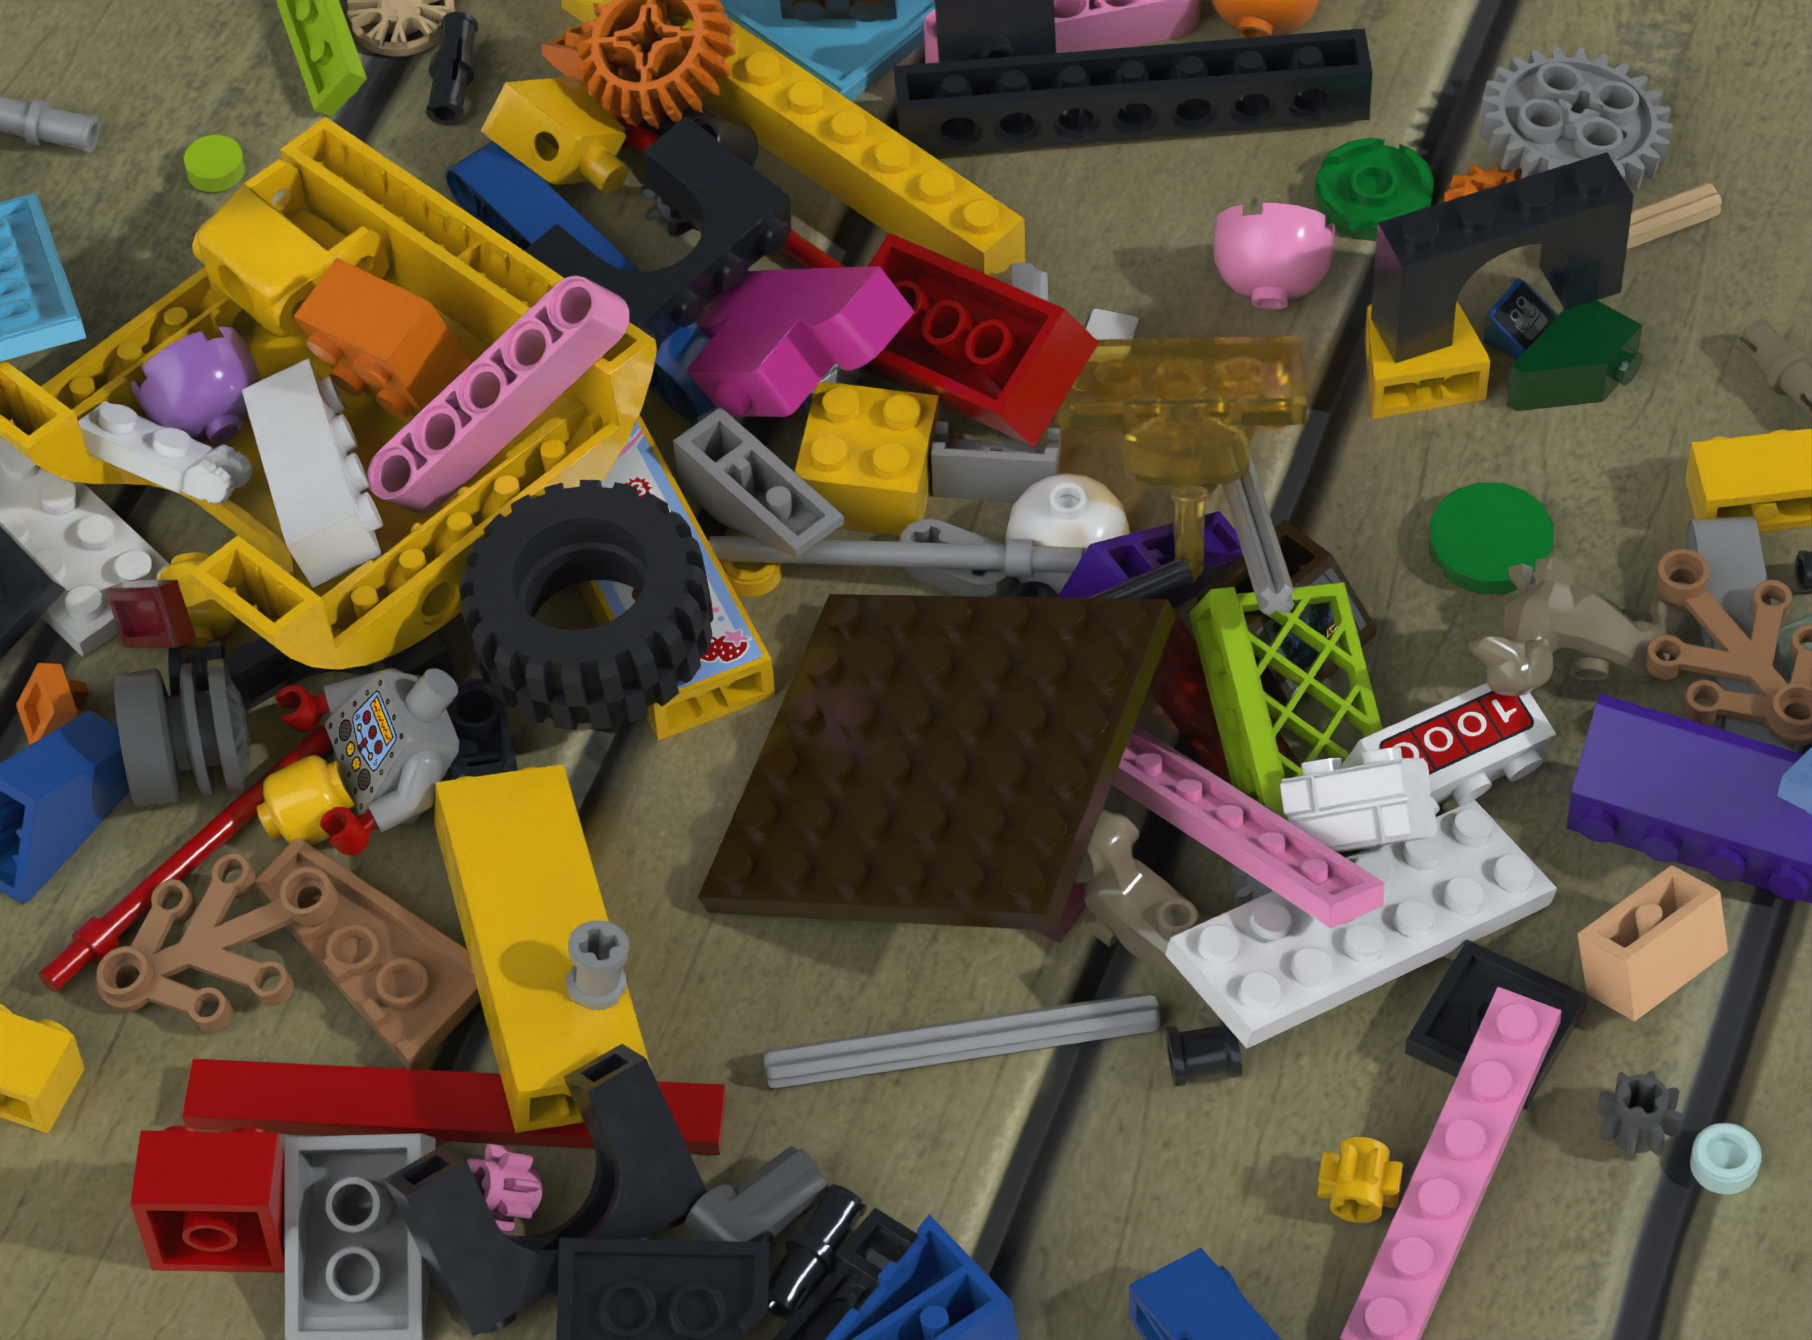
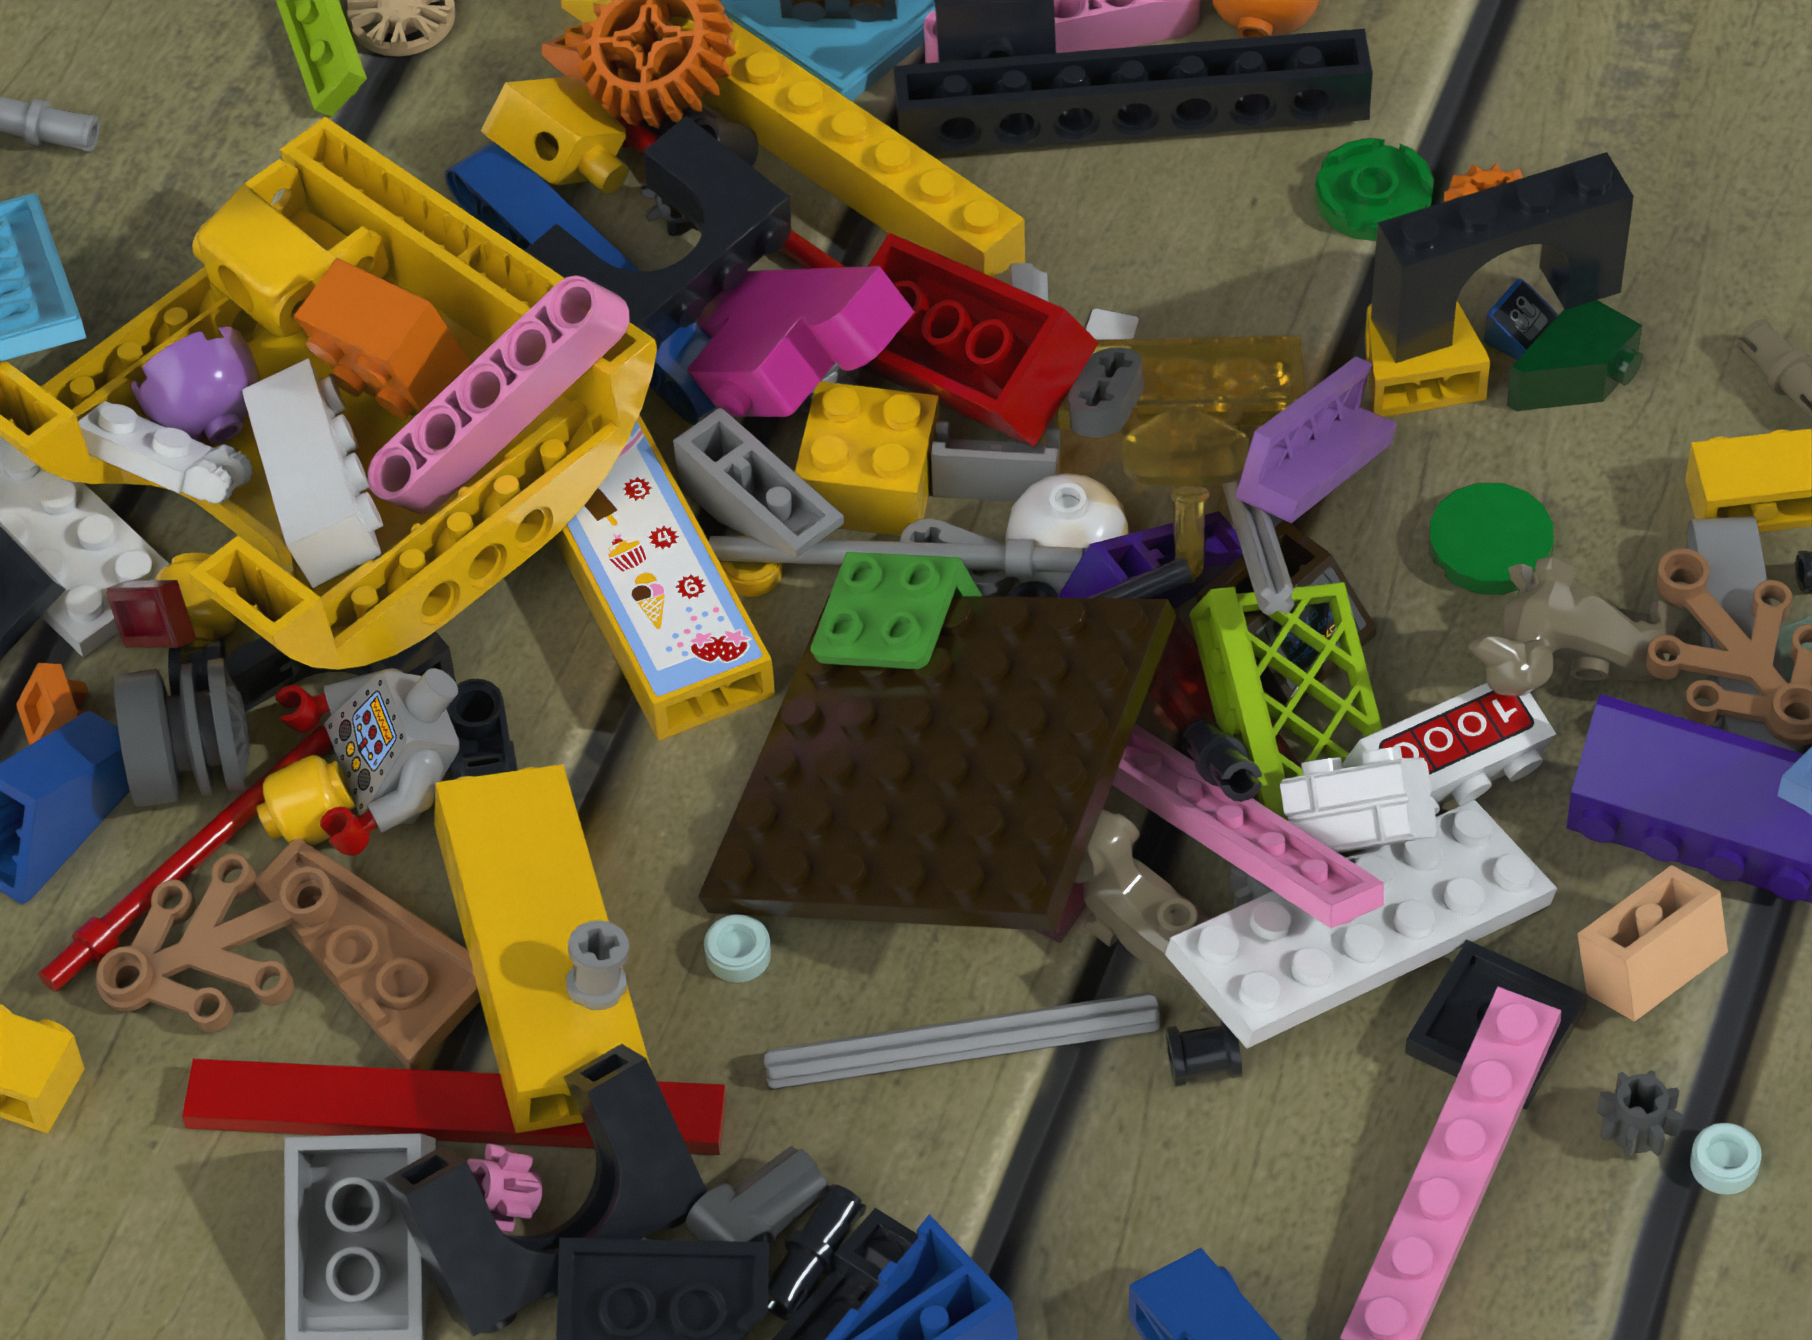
(211, 1200): red brick -> none
(214, 163): lime tile -> none
(452, 68): black pin -> none
(572, 540): black tyre -> none
(737, 948): none -> light aqua tile
(889, 609): none -> bright green bracket
(1106, 392): none -> dark grey beam
(1221, 760): none -> black pin
(1273, 253): bright pink cylinder -> none
(1314, 445): none -> medium lavender fence
(1359, 1179): yellow gear -> none
(1574, 110): light grey gear -> none
(1673, 214): tan axle -> none

